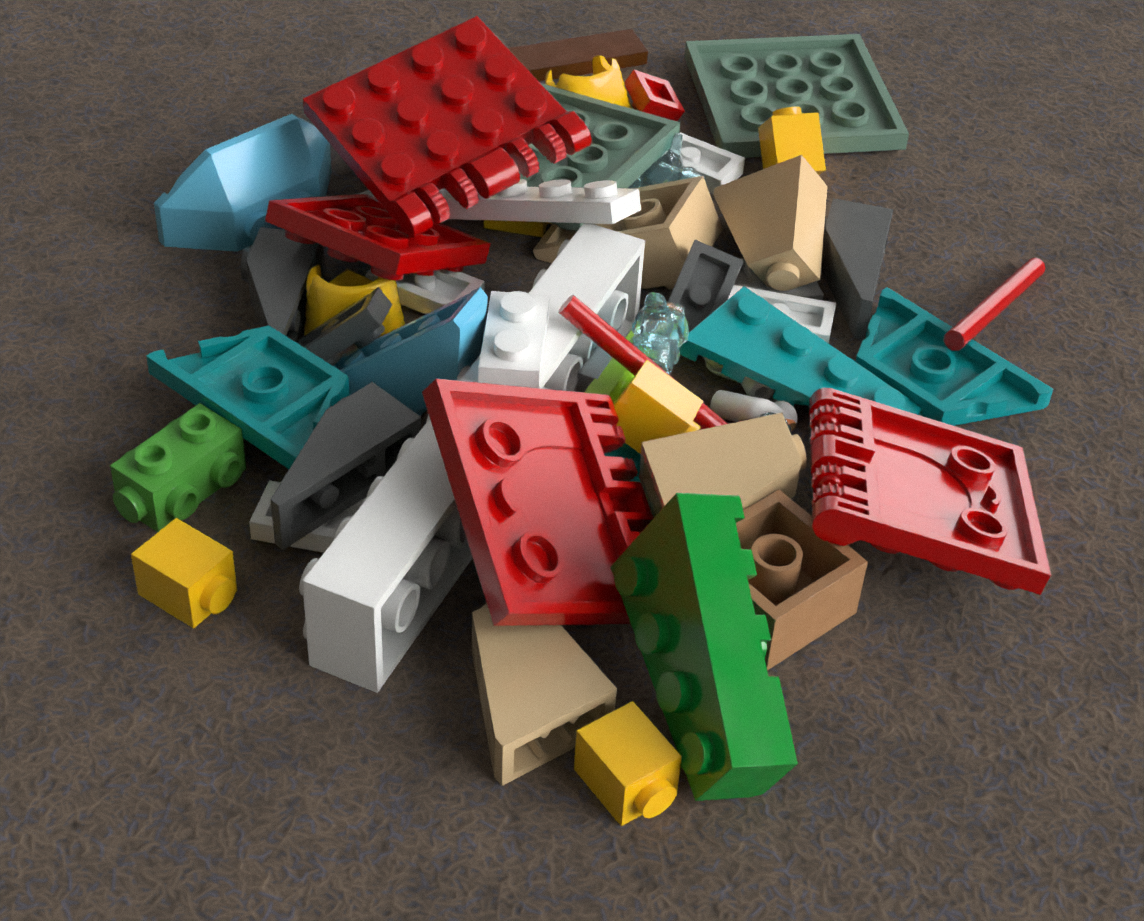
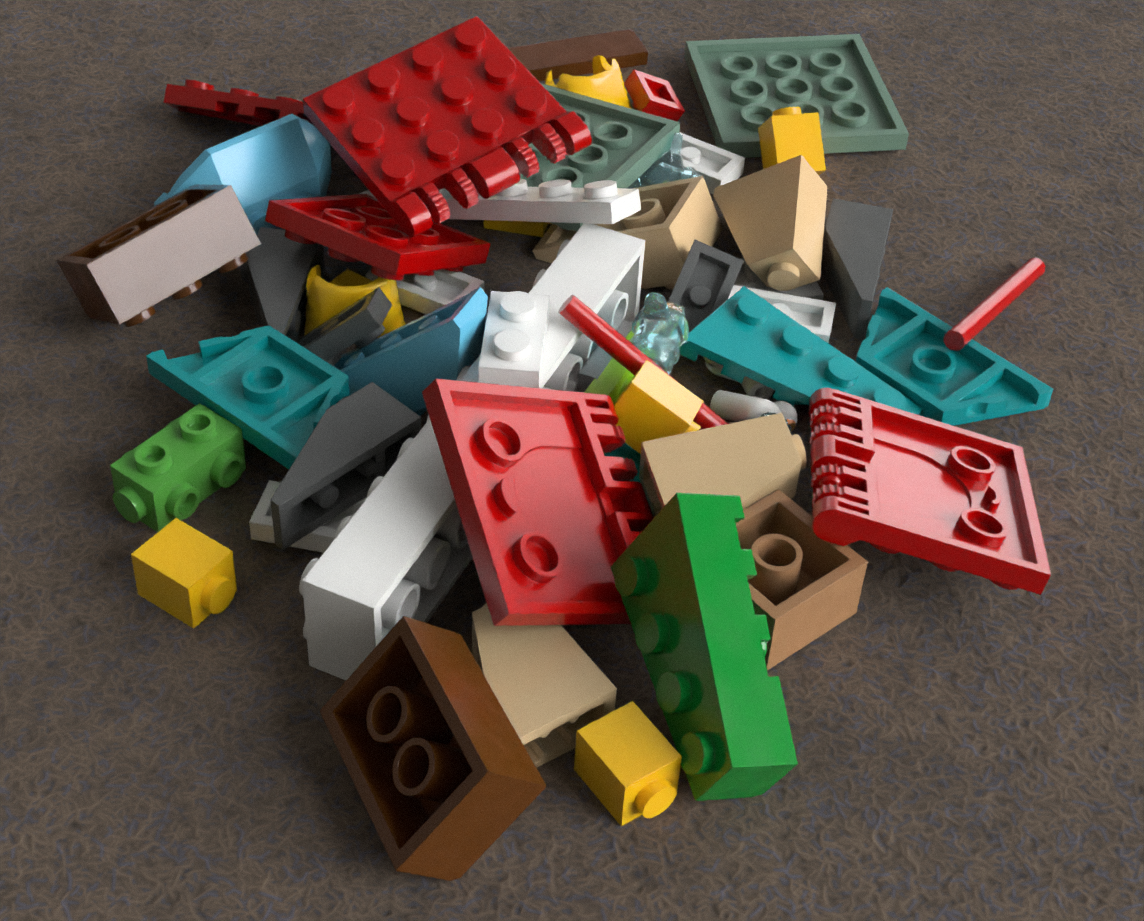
(160, 254): none -> brick
(235, 106): none -> red wing
(430, 750): none -> reddish brown brick

